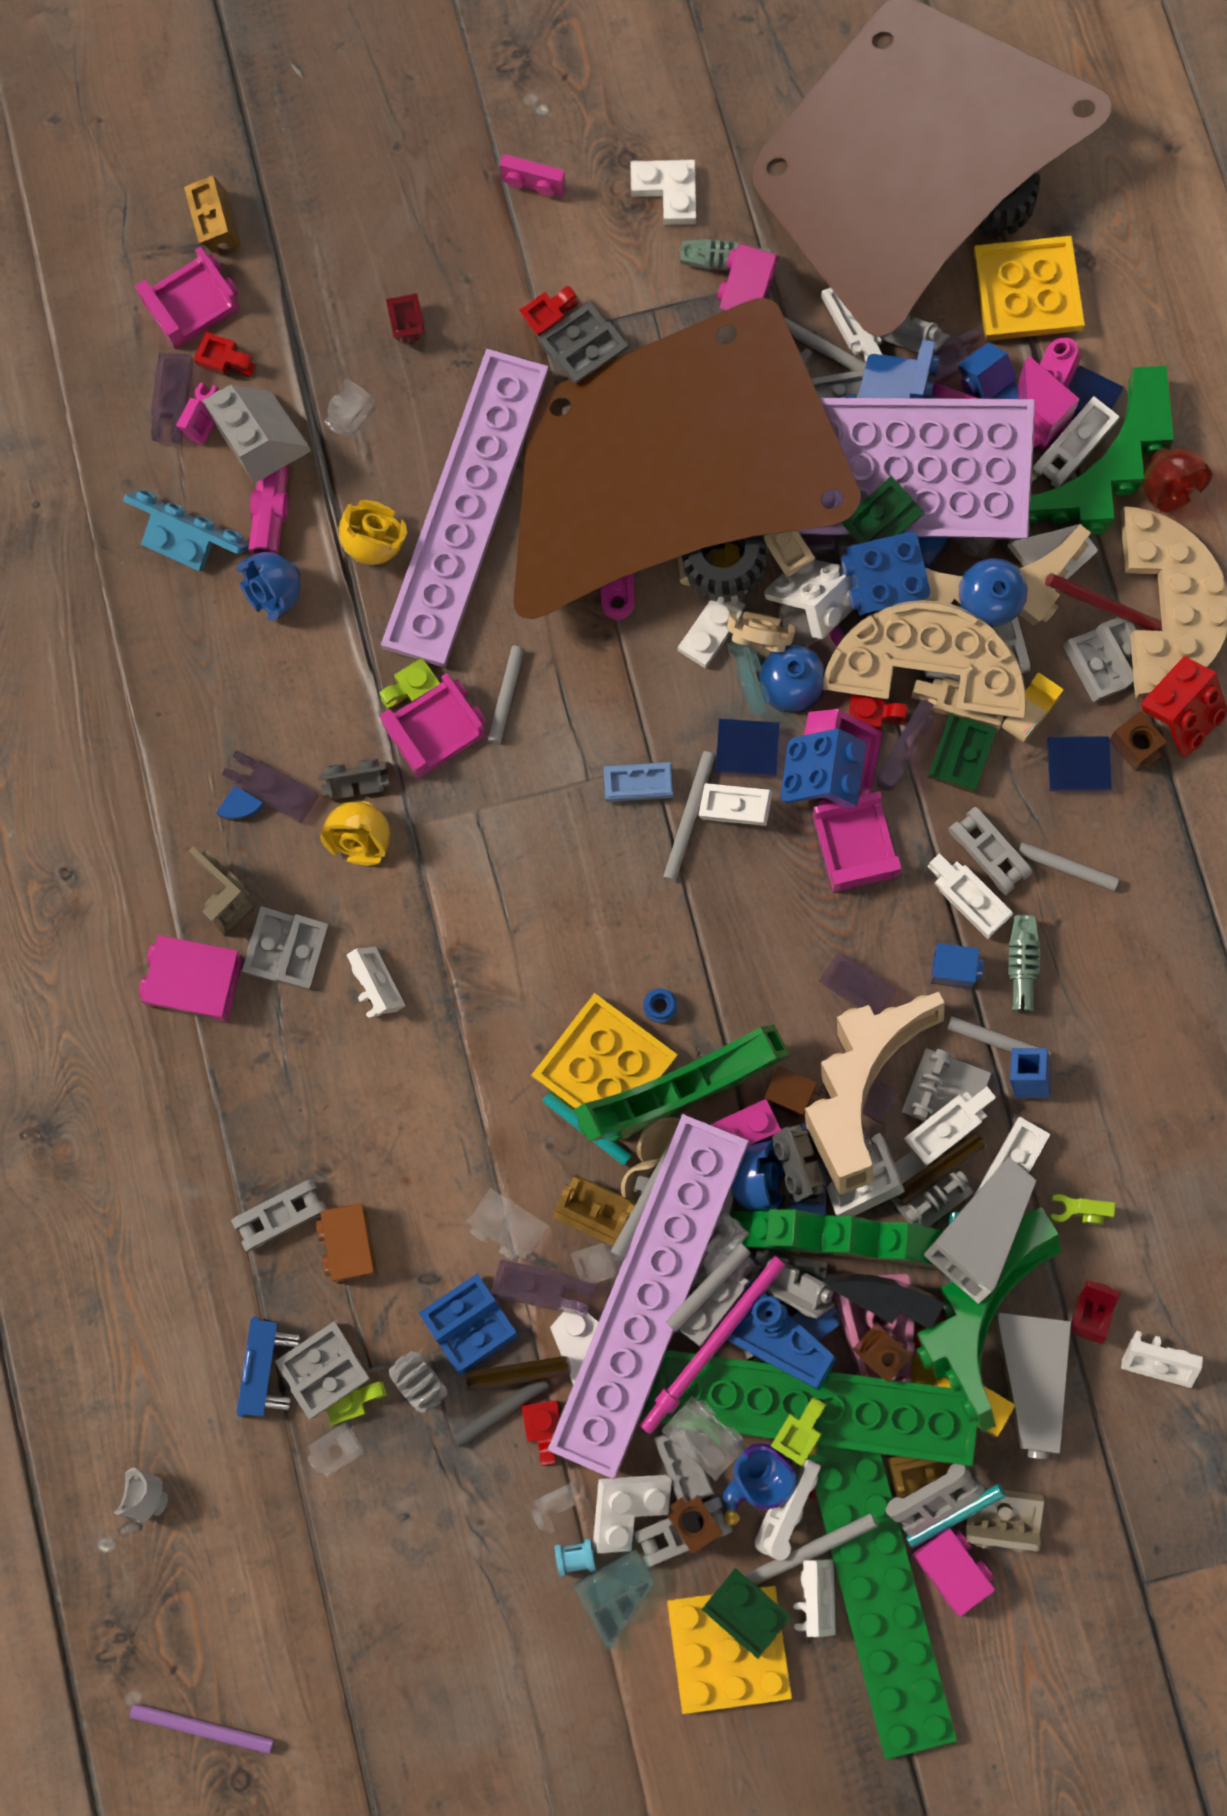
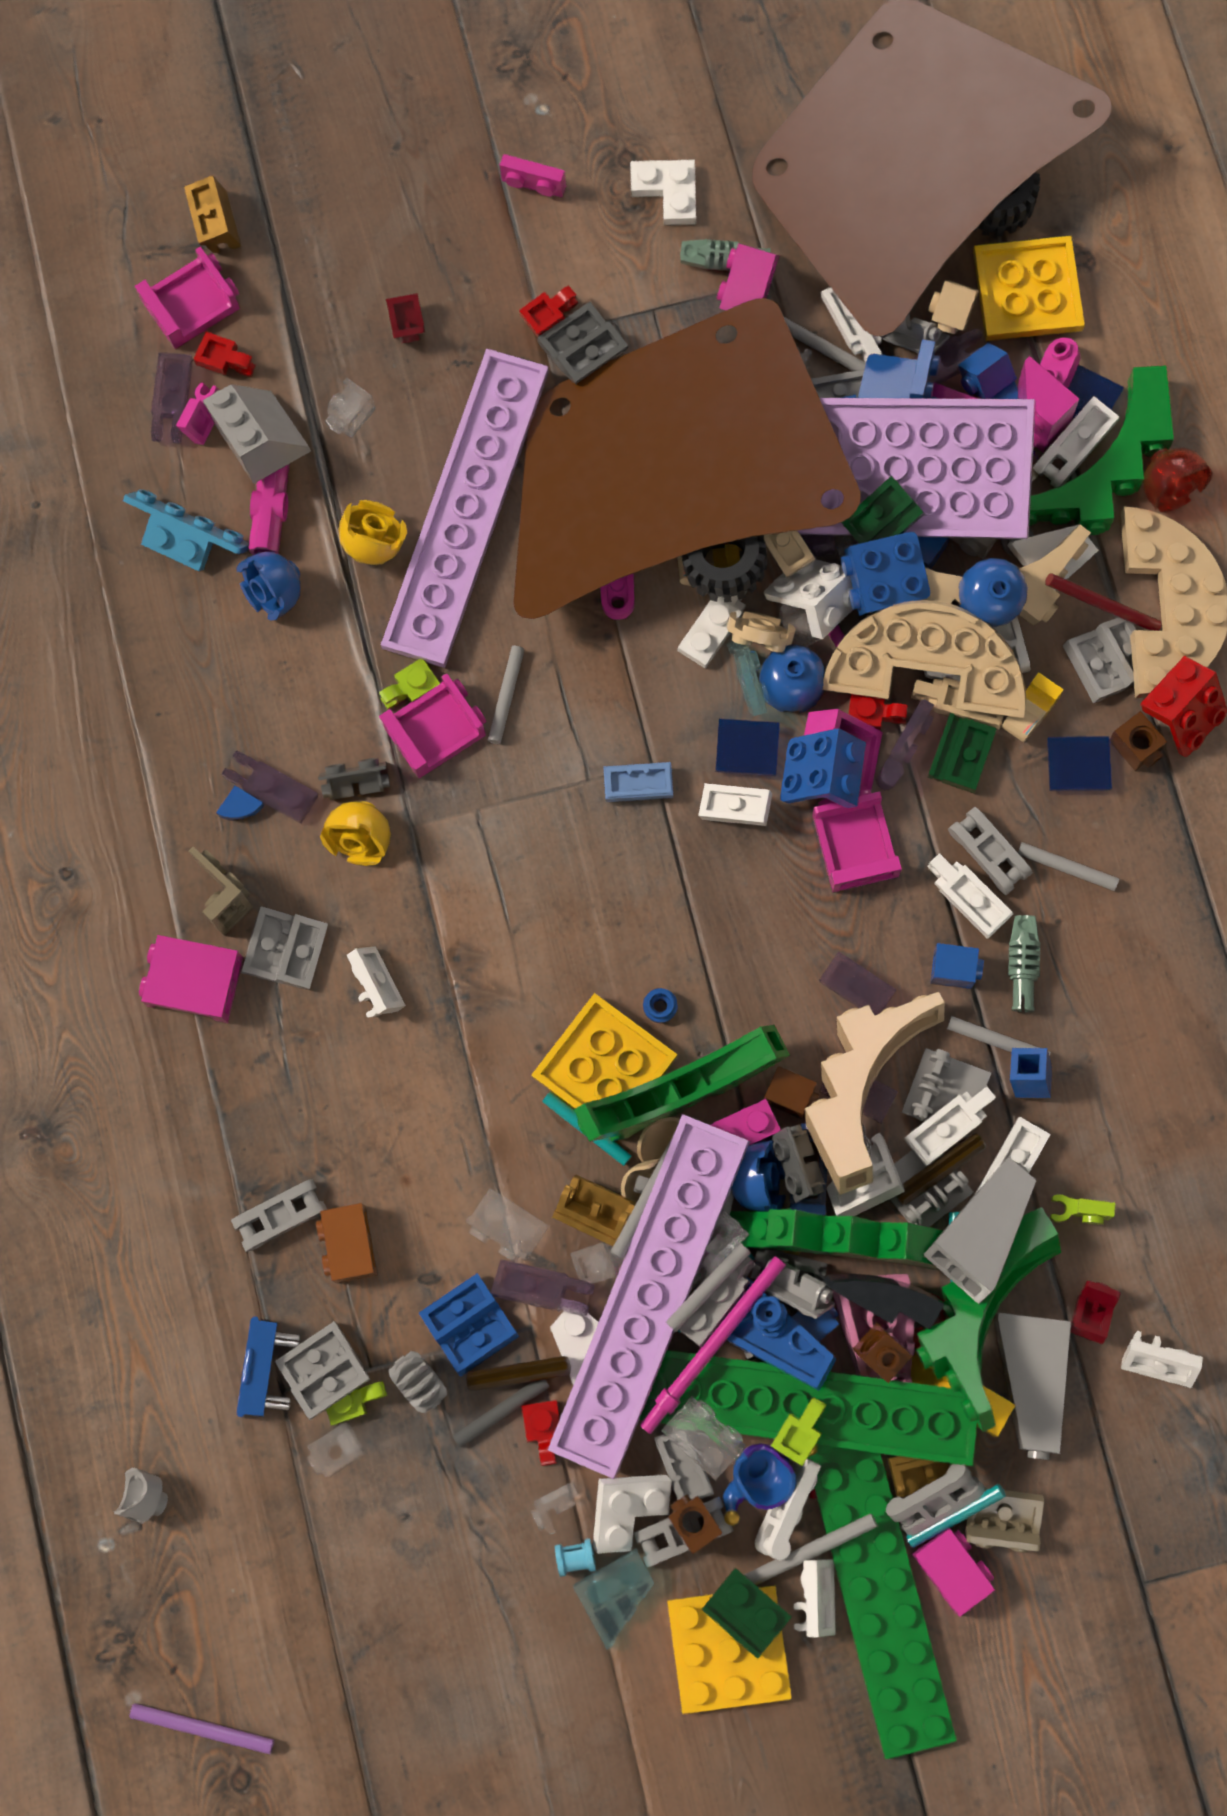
(689, 816): light grey bar -> none
(953, 306): none -> tan brick

